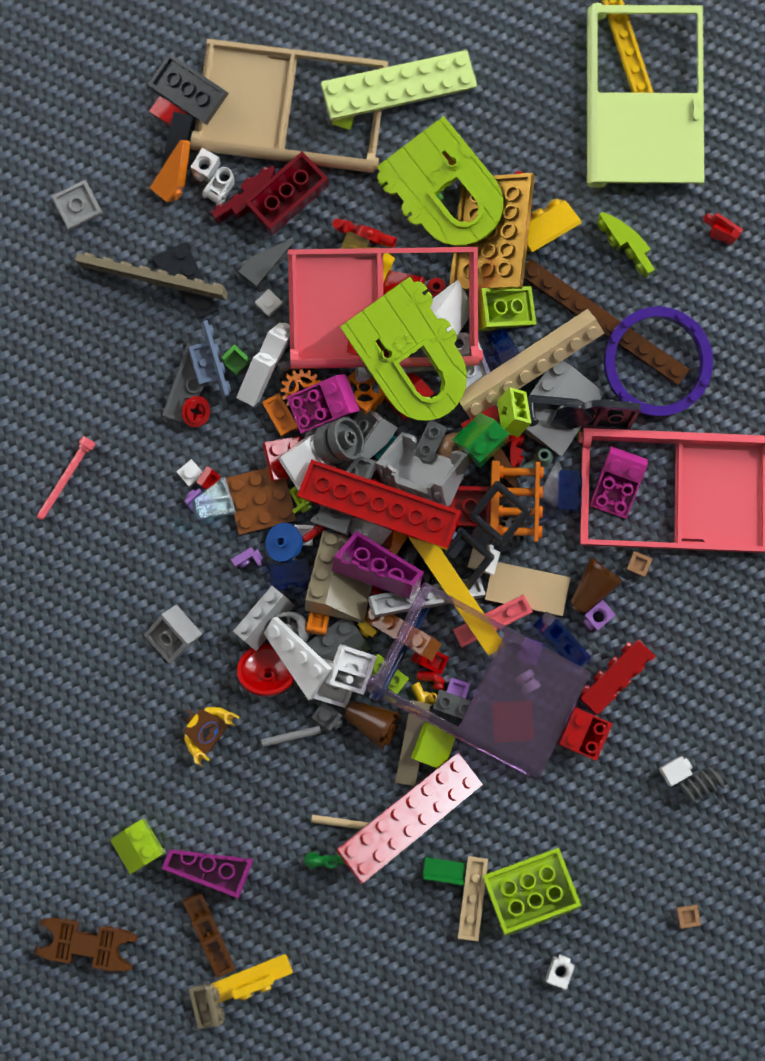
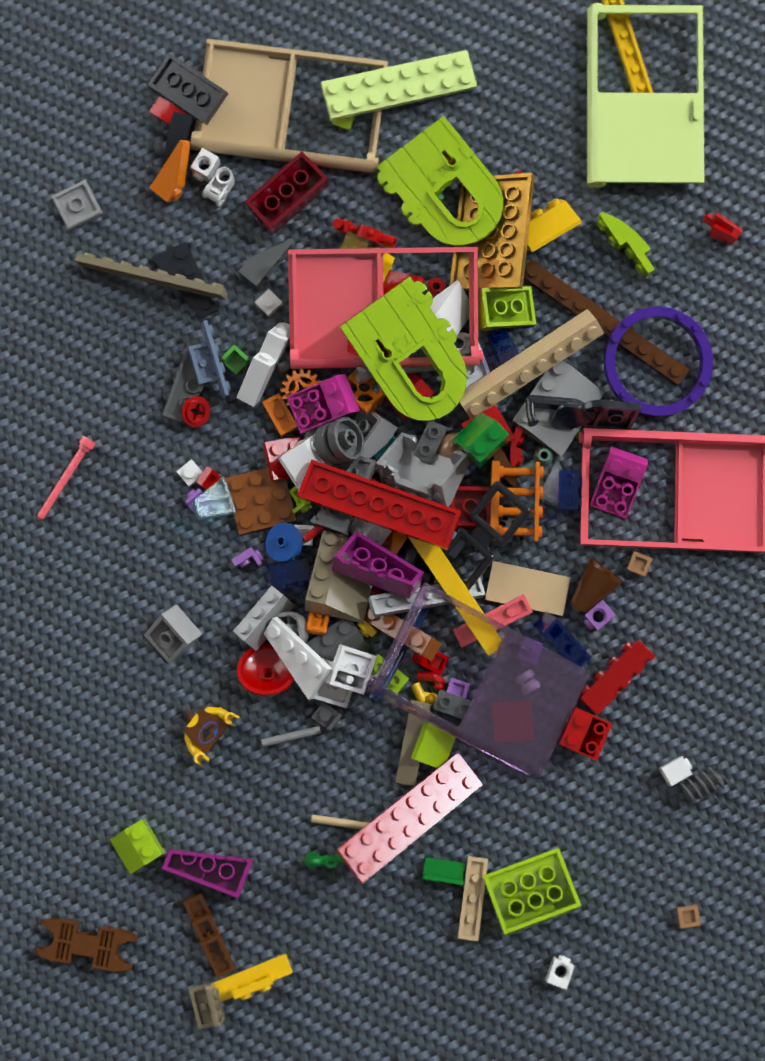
(237, 202): dark red slope -> none
(373, 722): reddish brown cone -> none
(476, 558): white brick -> none
(514, 411): lime brick -> none

